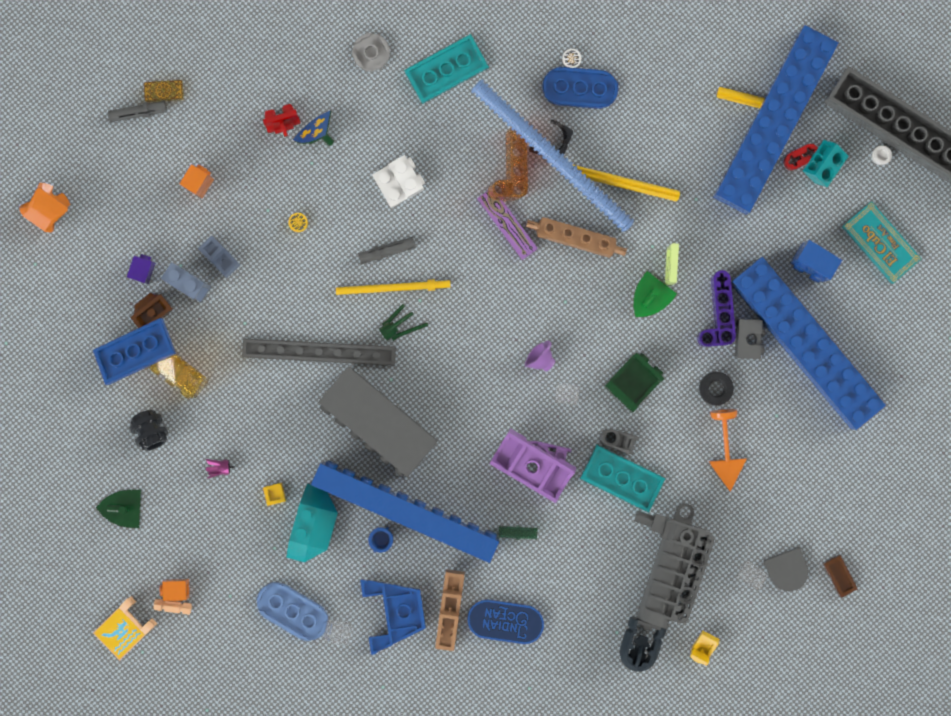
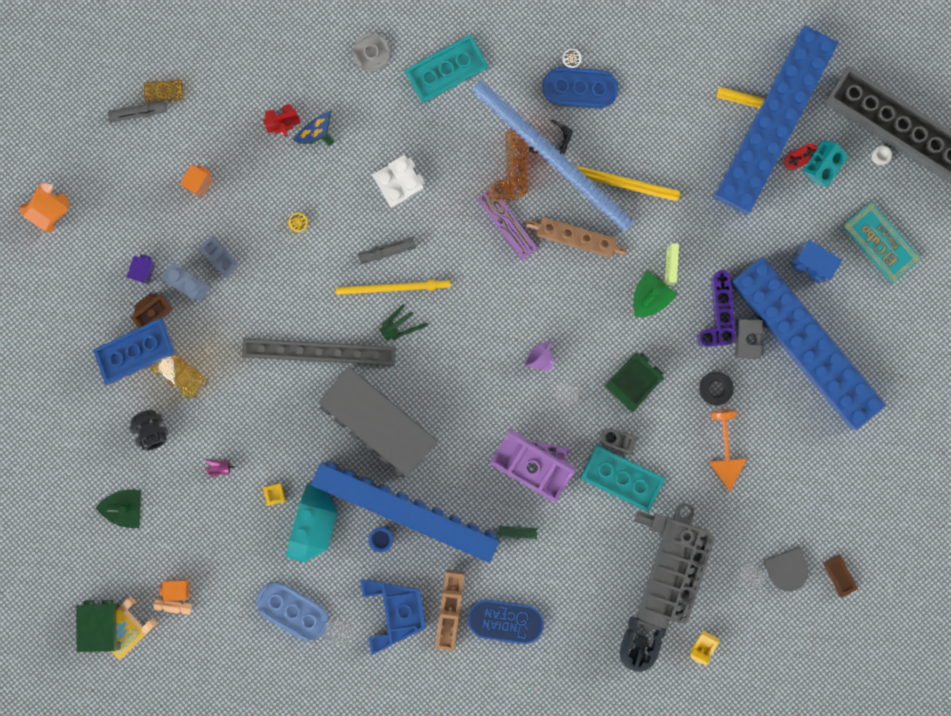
(96, 626): none -> dark green panel

